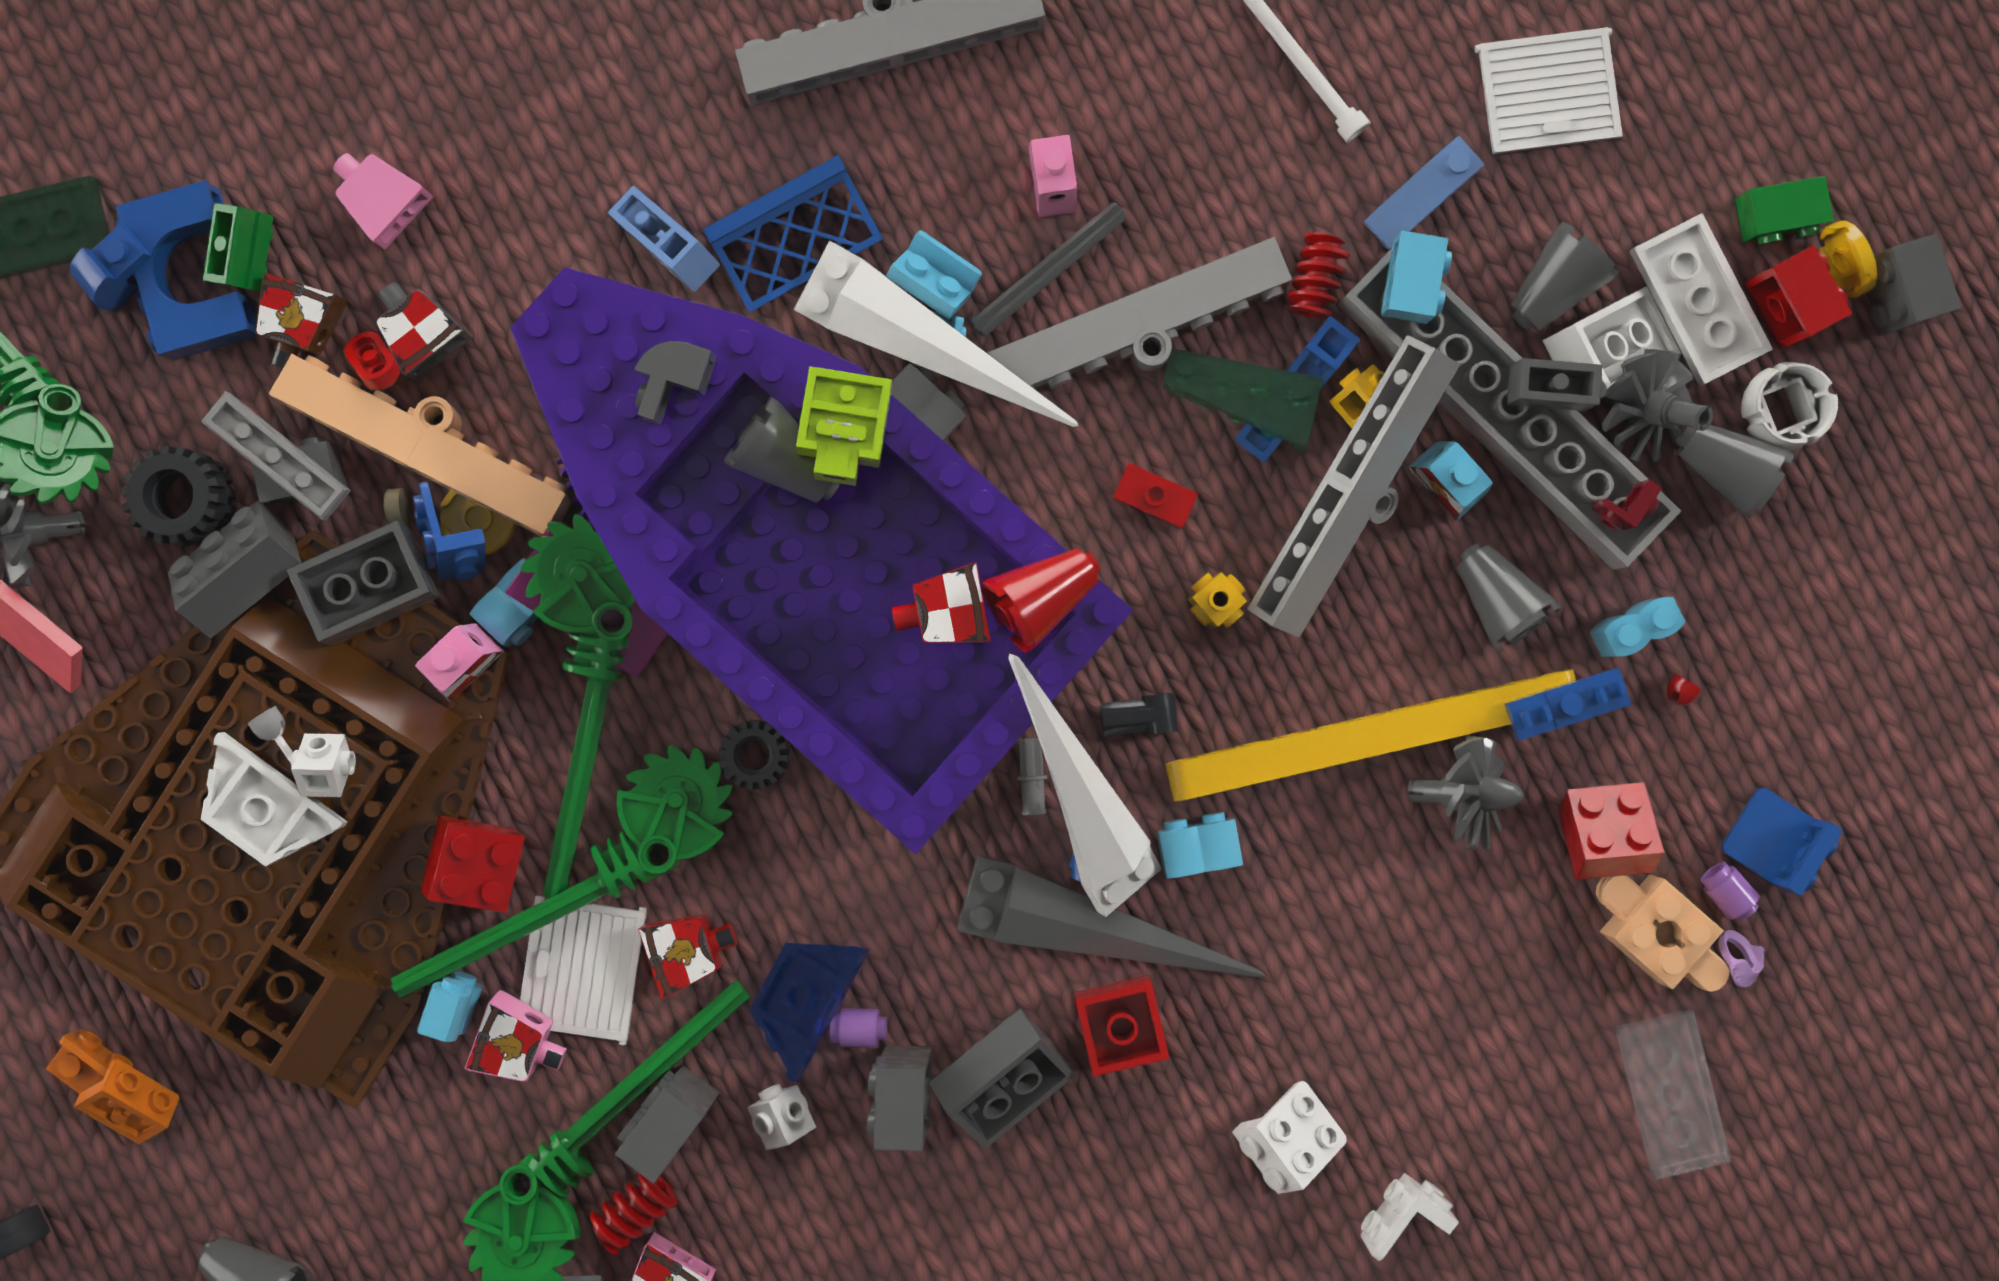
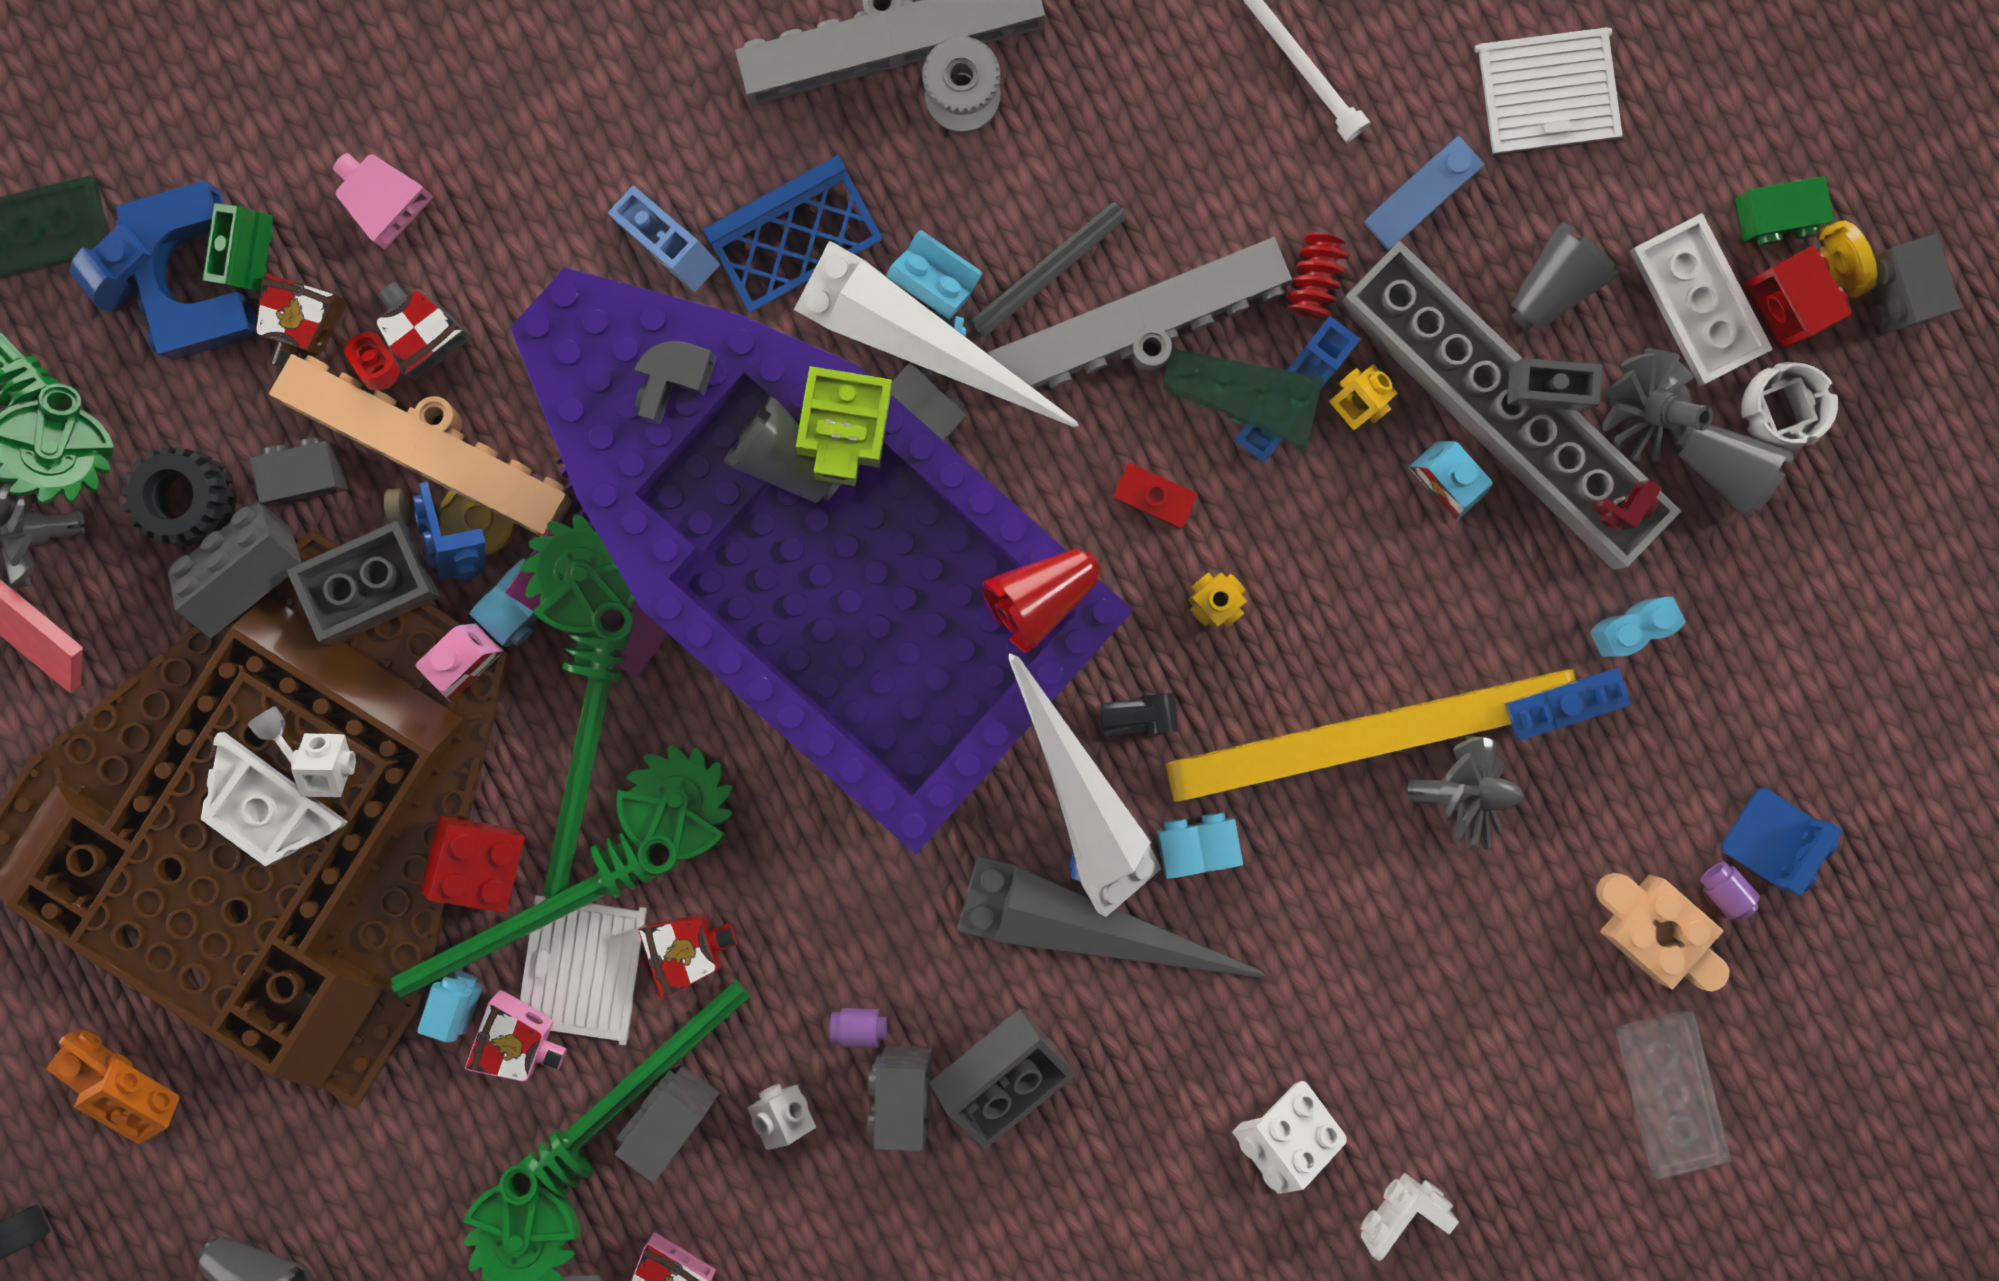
(275, 456): light grey tile -> none
(632, 1212): red piece -> none
(732, 763): black tyre -> none
(803, 999): clear blue wing -> none
(947, 608): torso -> none
(957, 63): none -> light grey hose
(1032, 777): light grey axle -> none
(1053, 175): bright pink torso -> none
(1121, 1025): red brick -> none
(1354, 486): light grey hinge -> none
(1416, 277): medium azure brick -> none
(1503, 596): dark grey cone -> none
(1610, 831): brick -> none
(1614, 336): white slope -> none
(1686, 689): red hinge -> none
(1742, 970): lavender piece -> none

